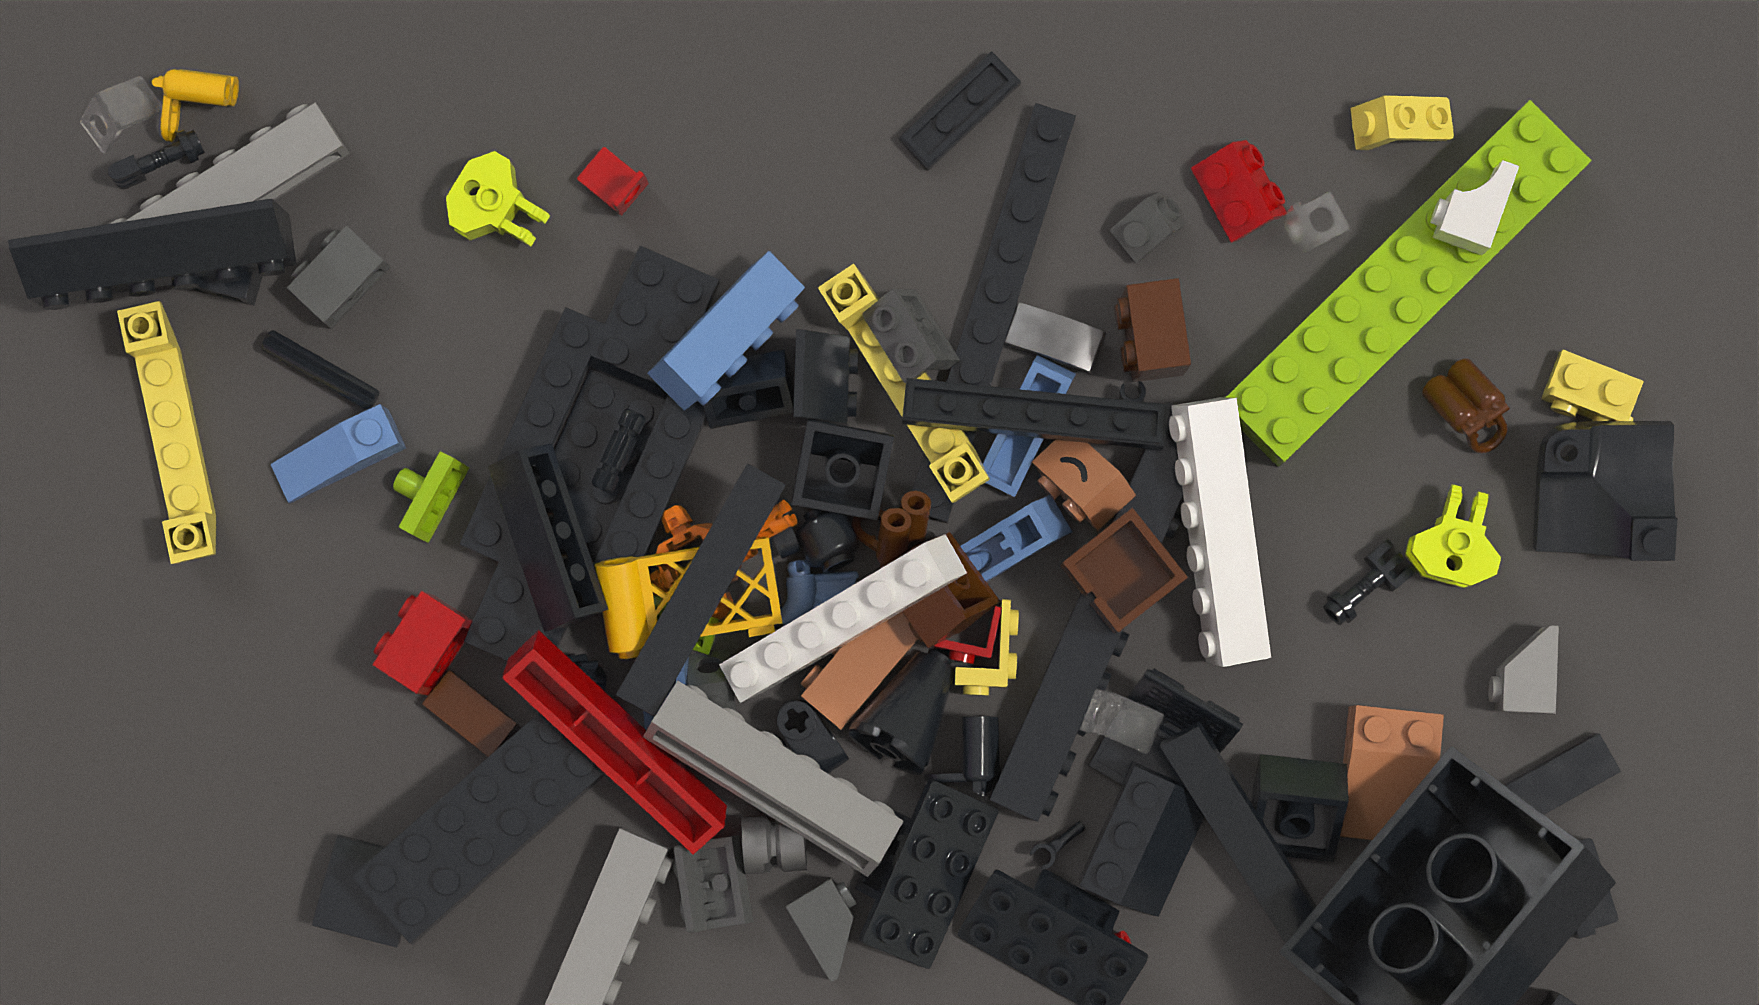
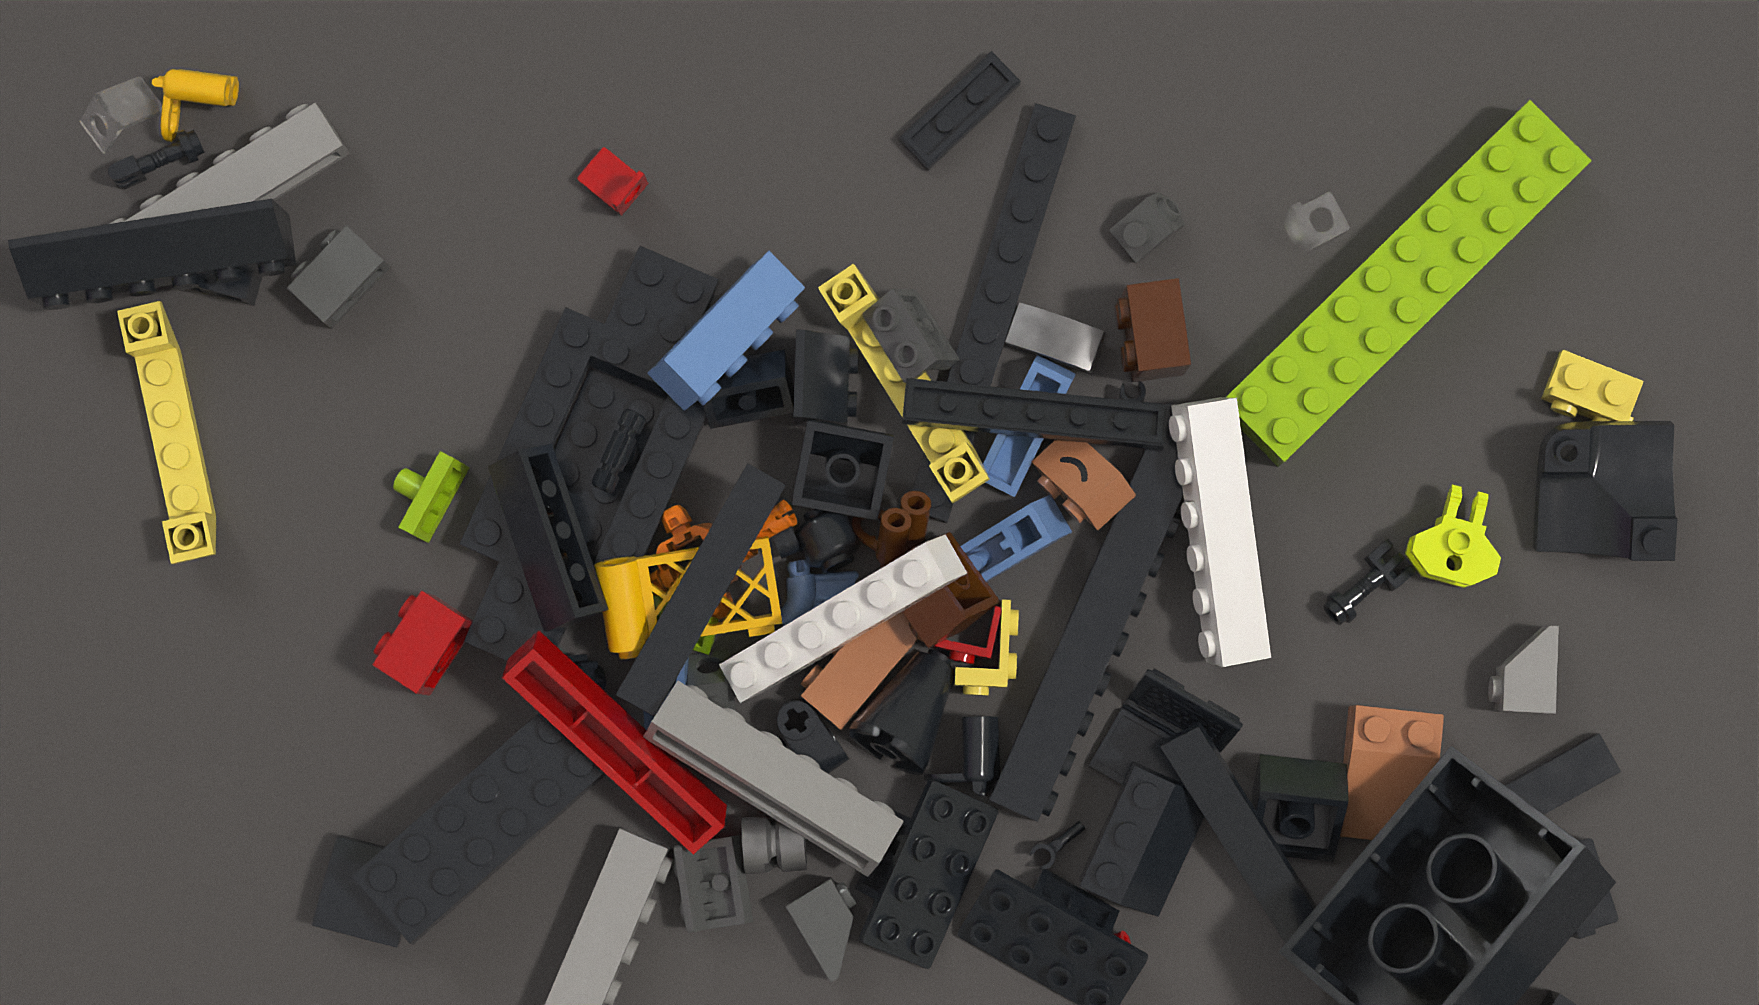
(320, 370): black axle -> none
(338, 453): medium blue slope -> none
(470, 713): reddish brown tile -> none
(493, 204): neon yellow hinge -> none
(1122, 720): clear bracket -> none
(1123, 570): reddish brown piece -> none
(1239, 189): red bracket -> none
(1401, 119): light yellow bracket -> none
(1469, 403): reddish brown piece -> none
(1473, 216): white arch -> none

